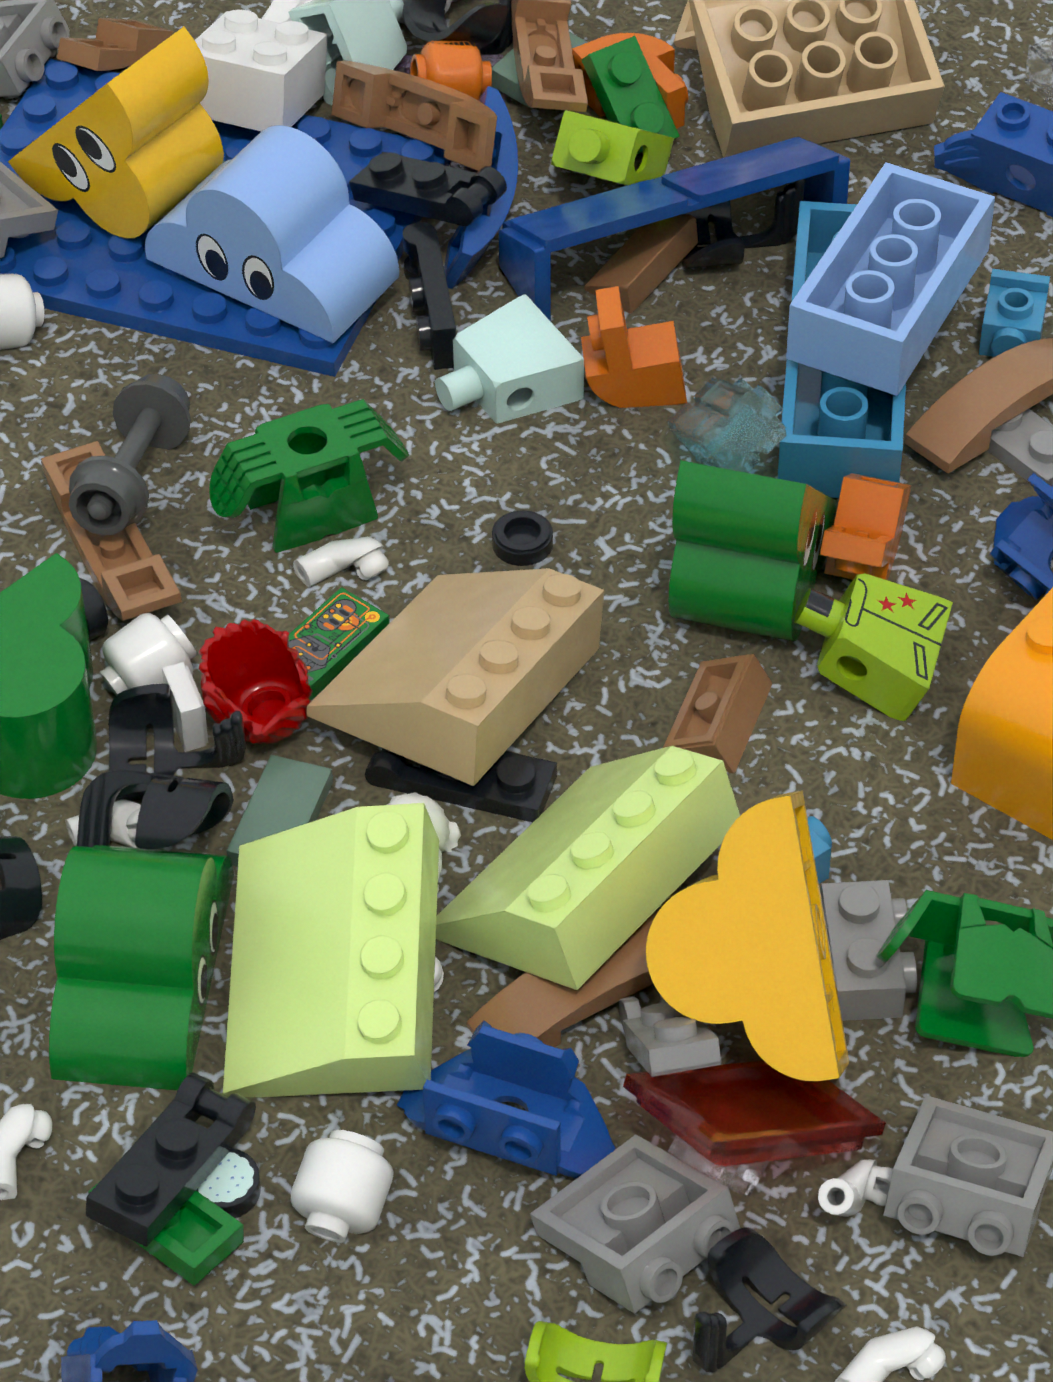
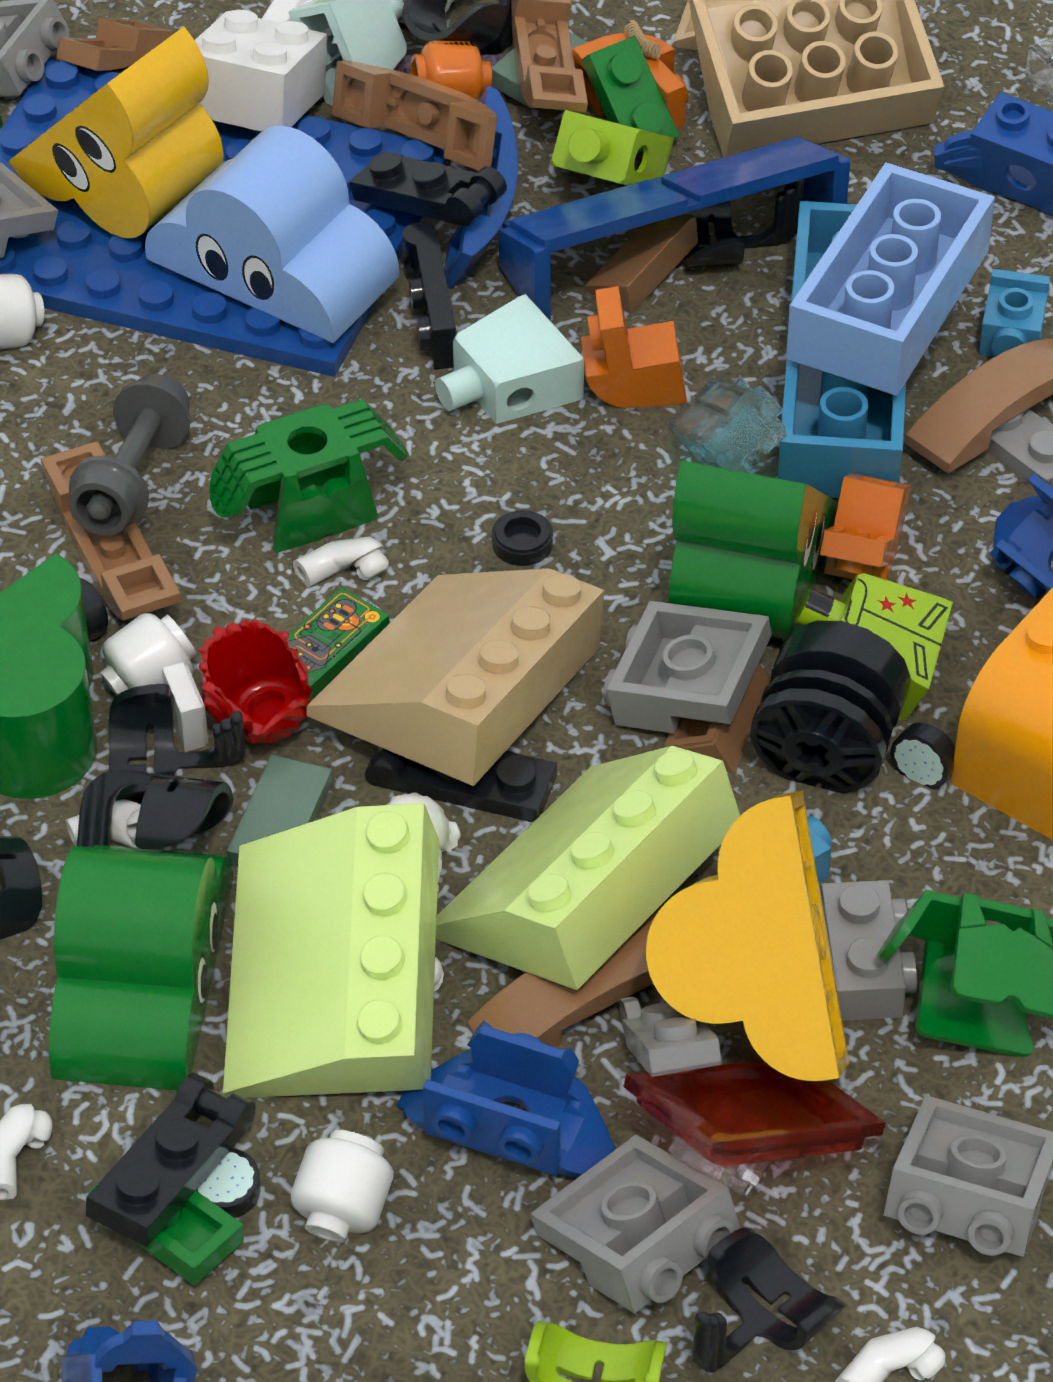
(650, 46): none -> tan leg
(685, 666): none -> light grey plate
(830, 706): none -> black wheel
(850, 1190): white arm -> none
(923, 755): none -> tile

